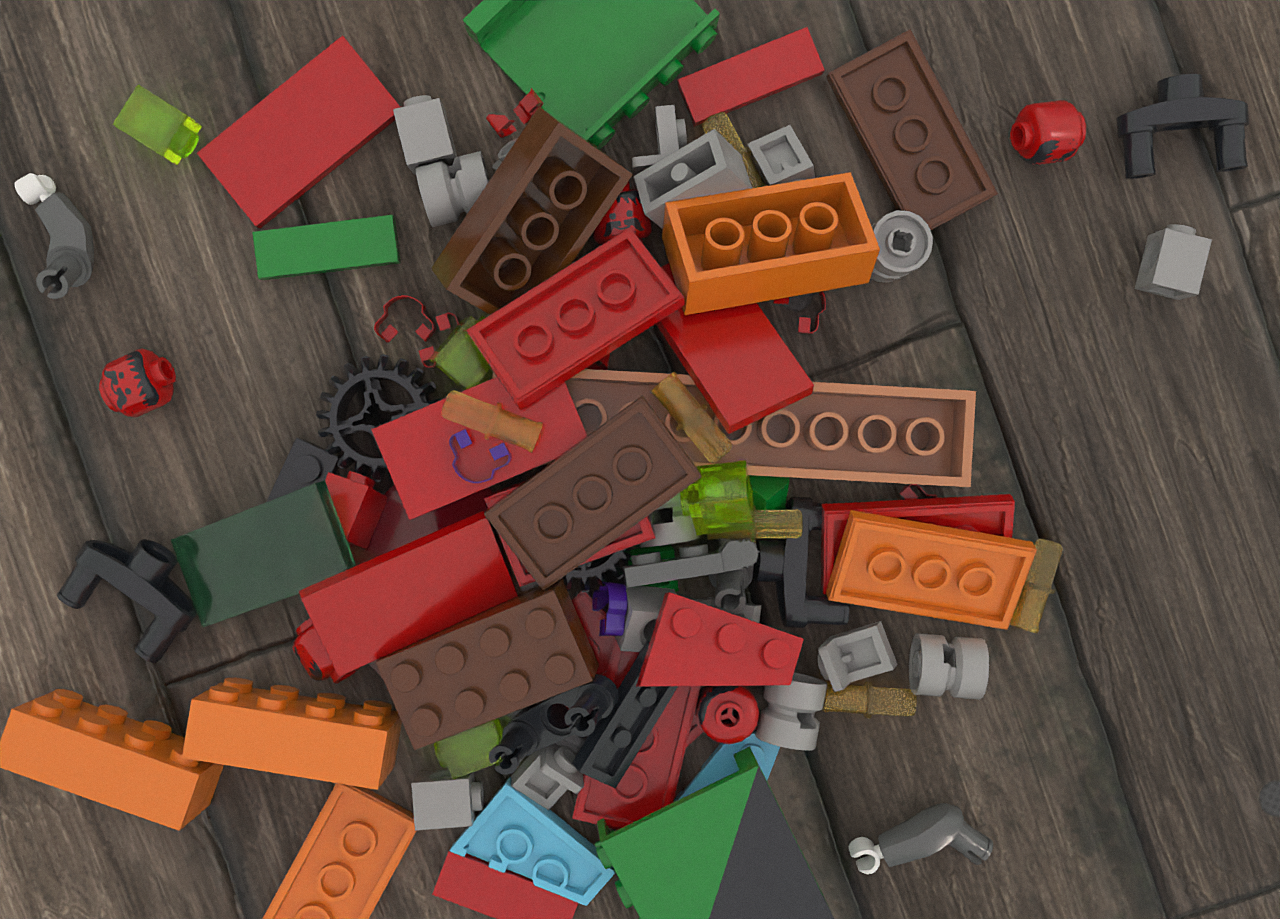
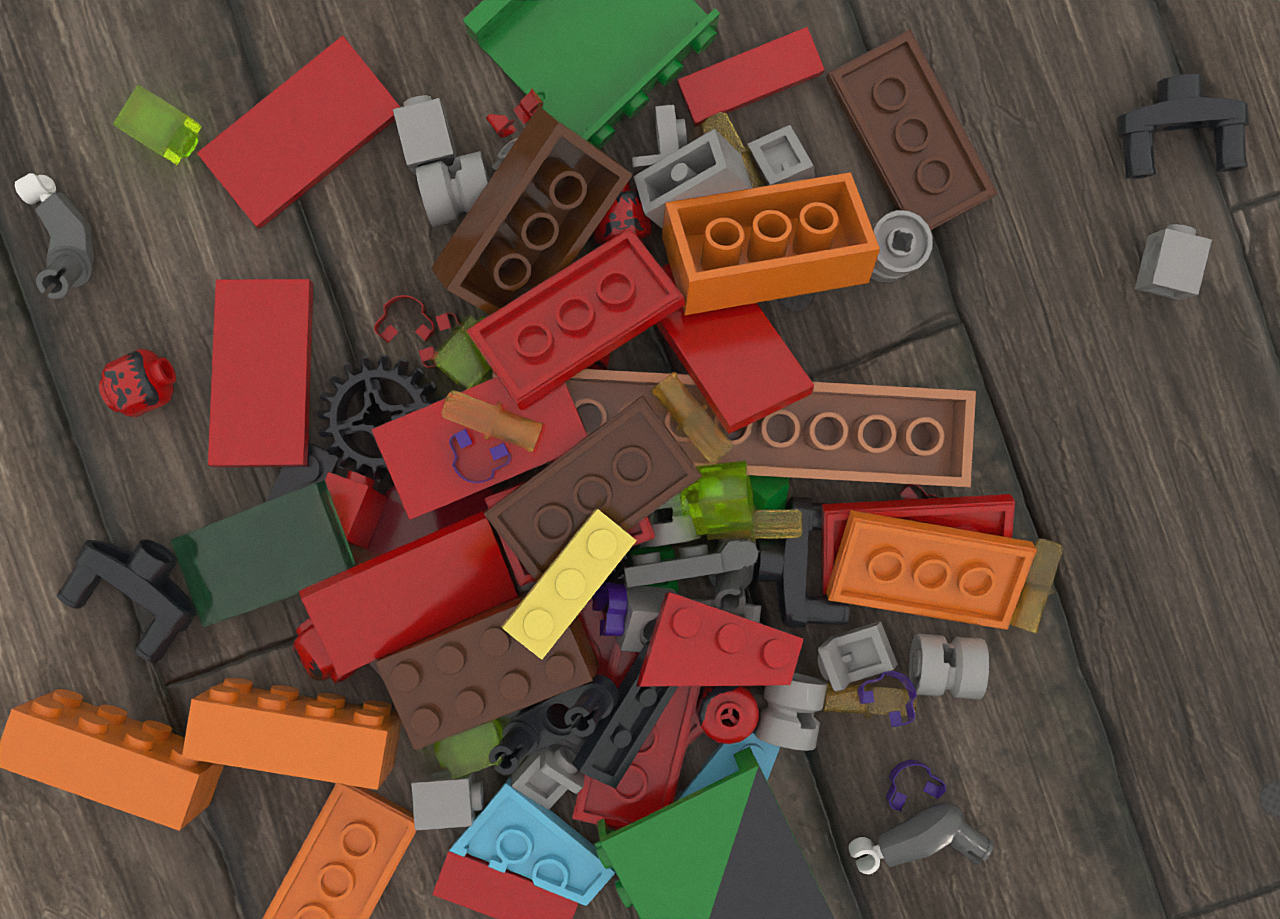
(261, 373): none -> red tile
(326, 247): green tile -> none
(568, 583): none -> light yellow plate
(804, 323): red piece -> none
(895, 716): none -> dark purple piece
(929, 788): none -> dark purple piece
(1048, 132): red head -> none

